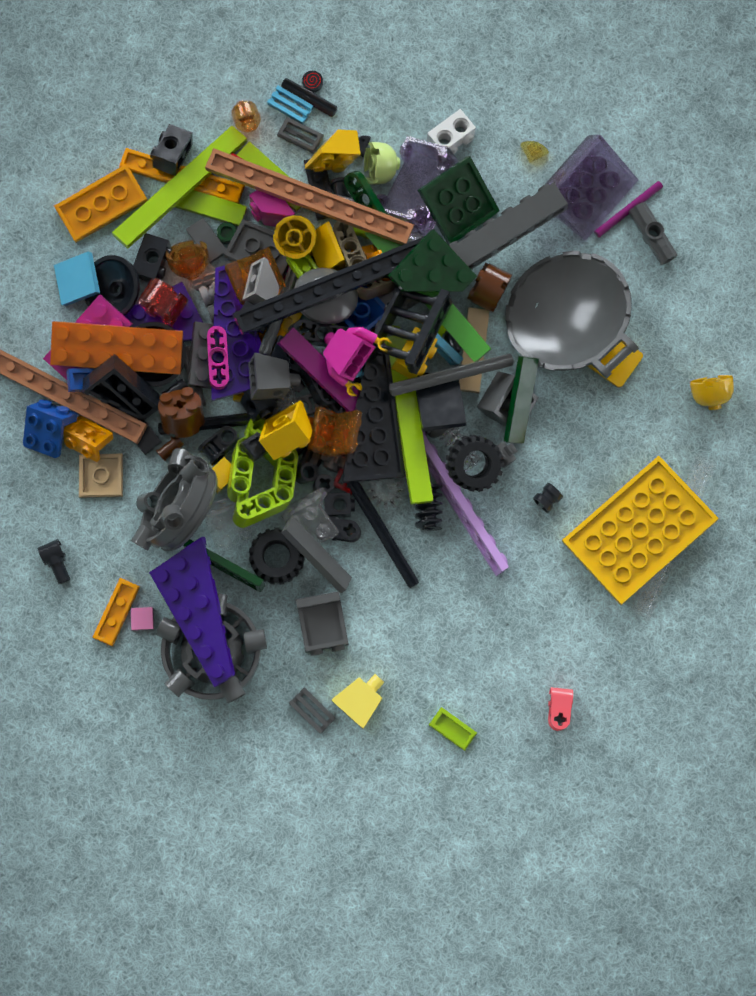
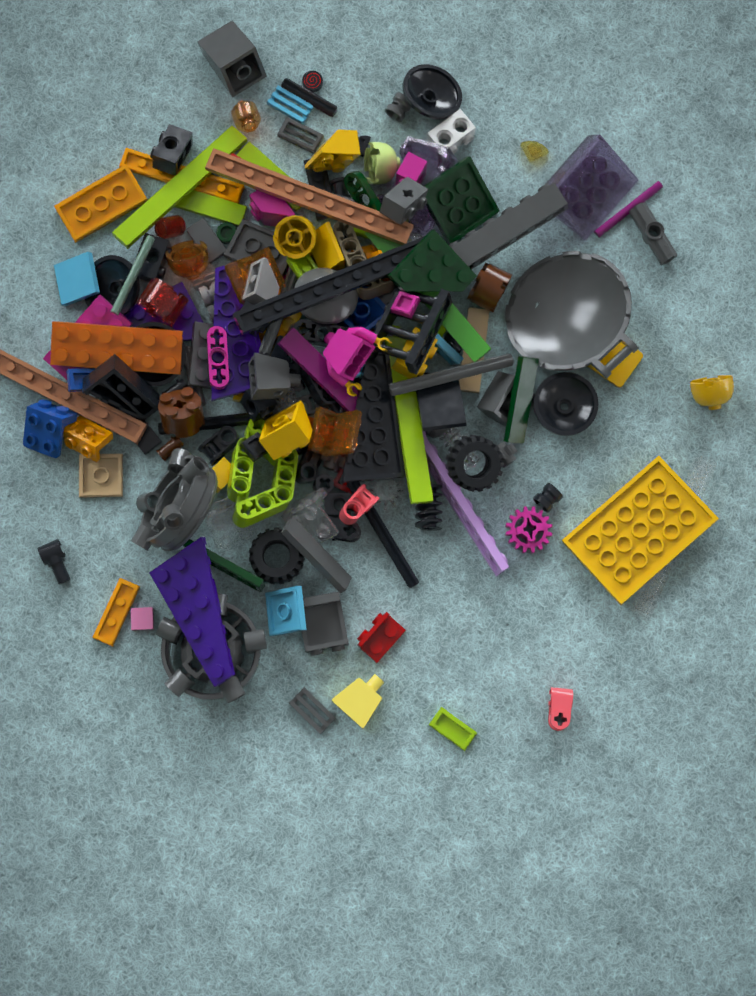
(132, 275): none -> sand green bar
(170, 227): none -> clear red brick
(232, 58): none -> dark grey slope
(285, 611): none -> medium azure tile
(360, 503): none -> coral piece
(380, 637): none -> red bracket
(398, 106): none -> dark grey wheel
(404, 200): none -> dark grey brick
(405, 304): none -> dark pink tile
(412, 167): none -> dark pink brick
(432, 91): none -> black dish
(519, 531): none -> dark pink gear
(570, 390): none -> black dish

